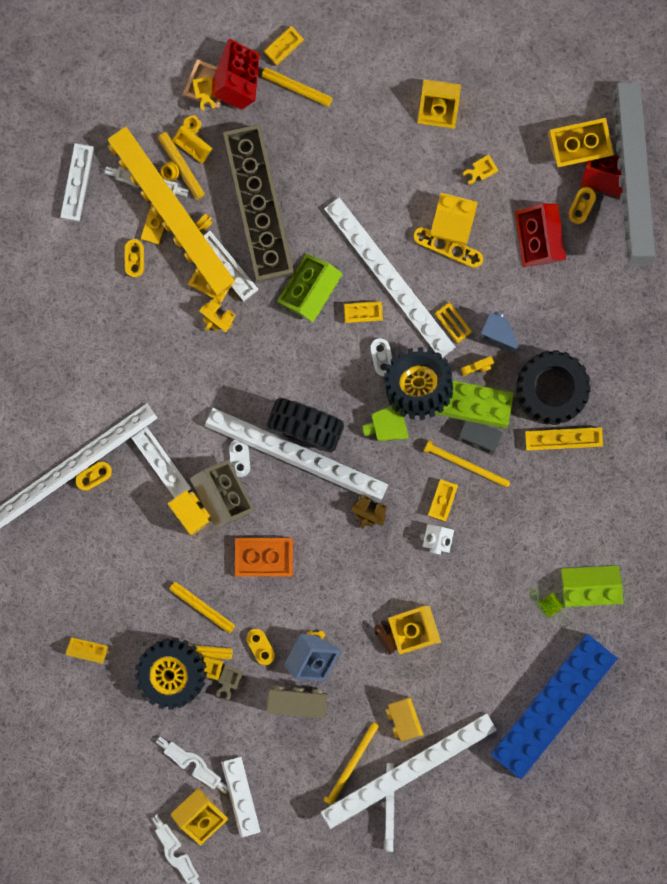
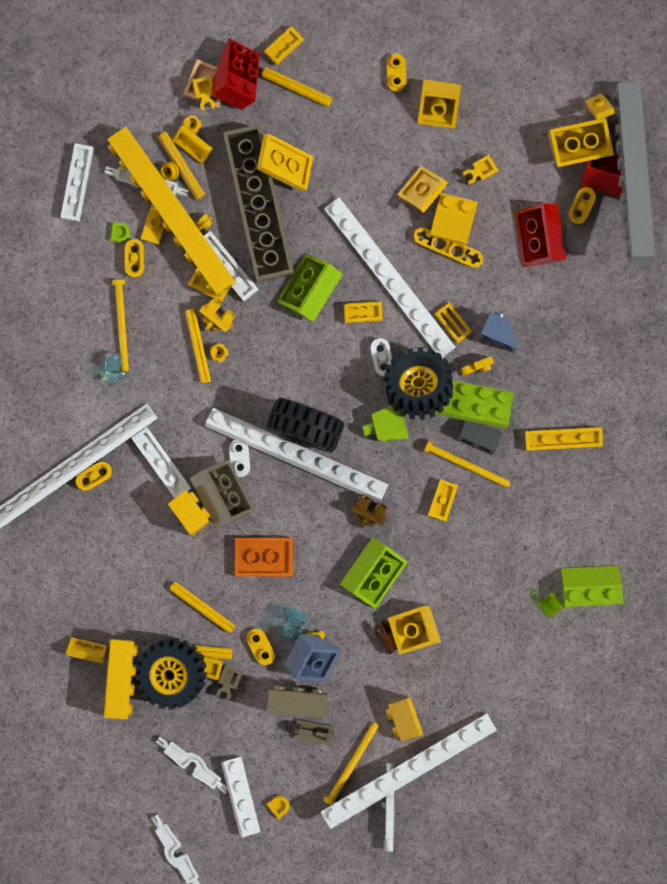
(111, 364): none -> clear light blue animal
(119, 679): none -> yellow slope
(120, 232): none -> lime tile
(121, 323): none -> yellow bar
(197, 346): none -> yellow axle
(199, 816): yellow slope -> none
(218, 347): none -> yellow plate
(279, 806): none -> yellow tile
(285, 162): none -> yellow plate
(292, 623): none -> clear light blue wheel
(314, 732): none -> dark tan hinge
(373, 572): none -> lime slope
(396, 72): none -> yellow plate
(422, 189): none -> yellow plate
(438, 539): white brick -> none
(553, 361): black tyre -> none
(553, 706): blue brick -> none
(599, 107): none -> yellow plate

